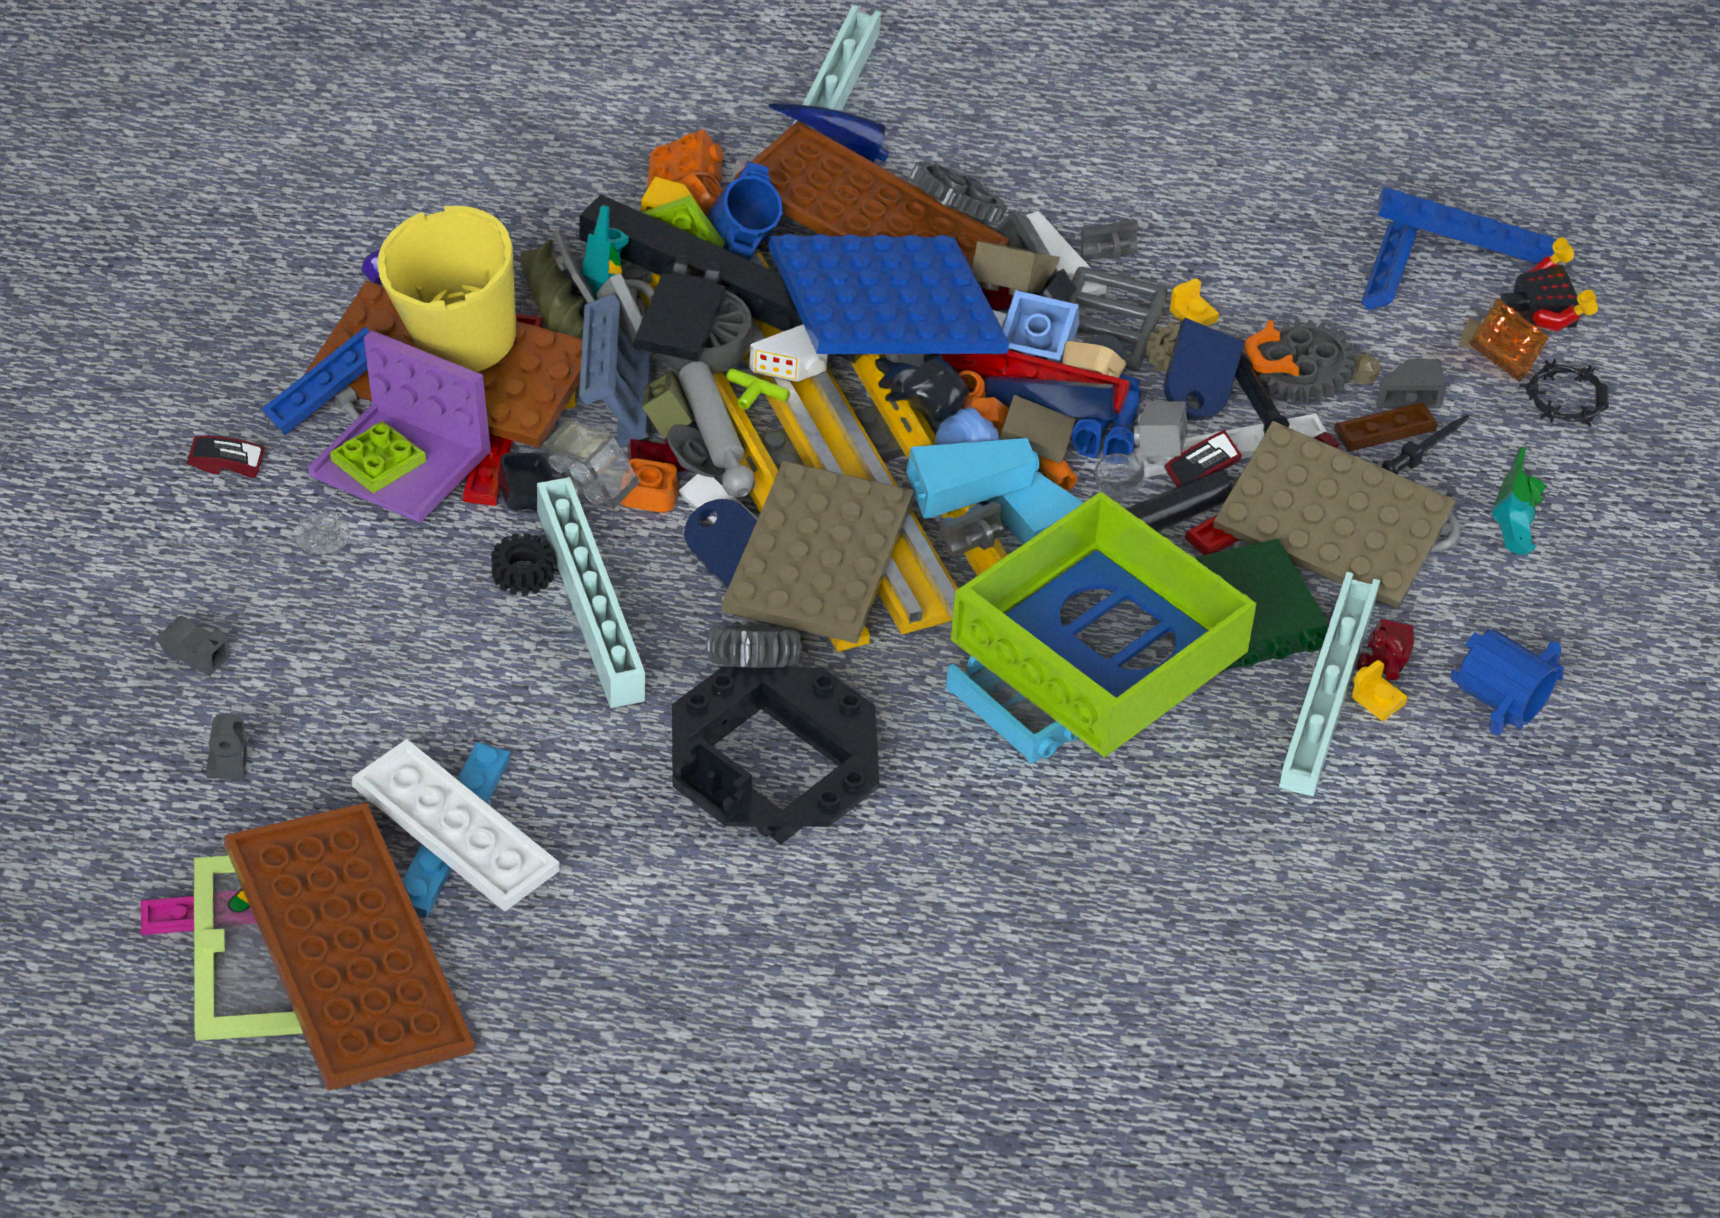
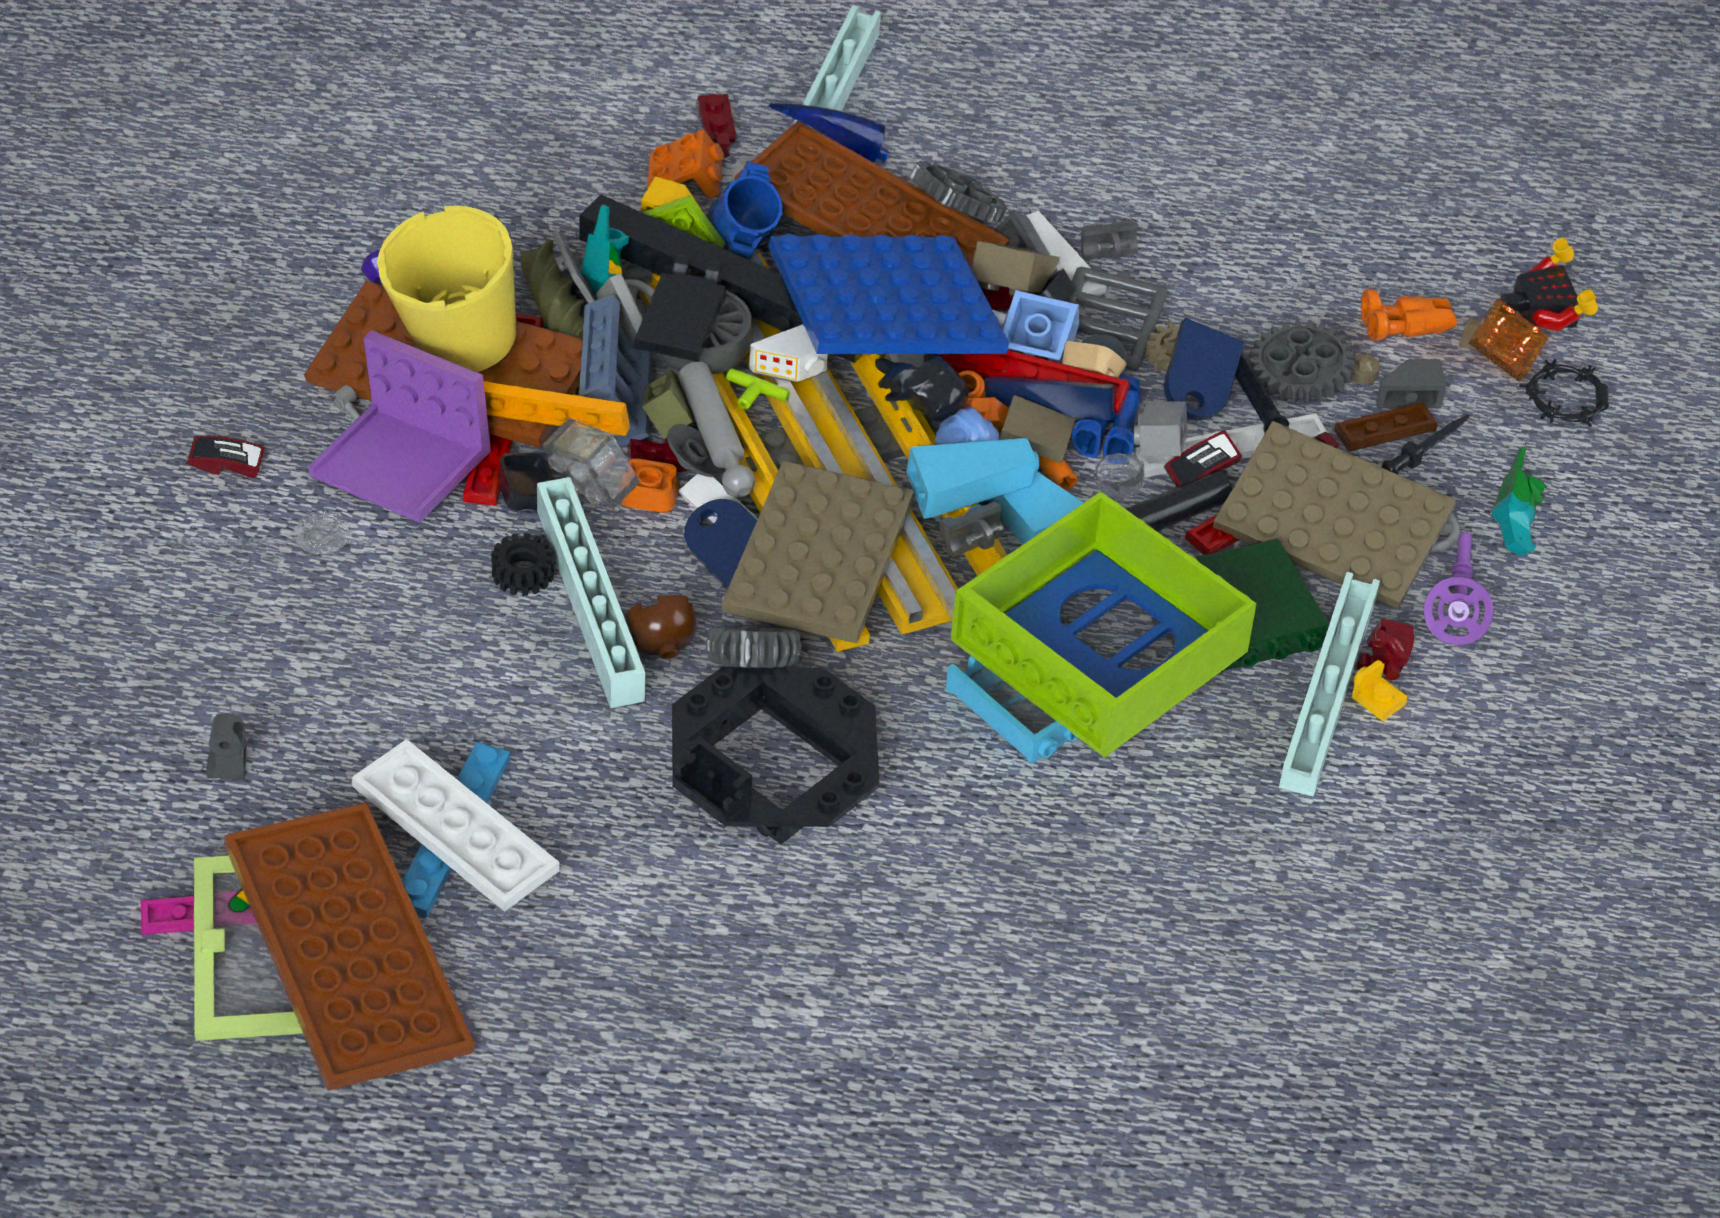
(195, 645): dark grey leg -> none
(319, 384): blue plate -> none
(378, 456): lime tile -> none
(555, 408): none -> light orange plate
(662, 627): none -> reddish brown cylinder
(703, 188): orange piece -> none
(717, 119): none -> dark red hinge
(1189, 304): yellow bracket -> none
(1263, 365): orange helmet -> none
(1389, 265): blue plate -> none
(1408, 317): none -> orange piece
(1459, 600): none -> medium lavender dish
(1464, 226): blue plate -> none
(1508, 677): blue container -> none

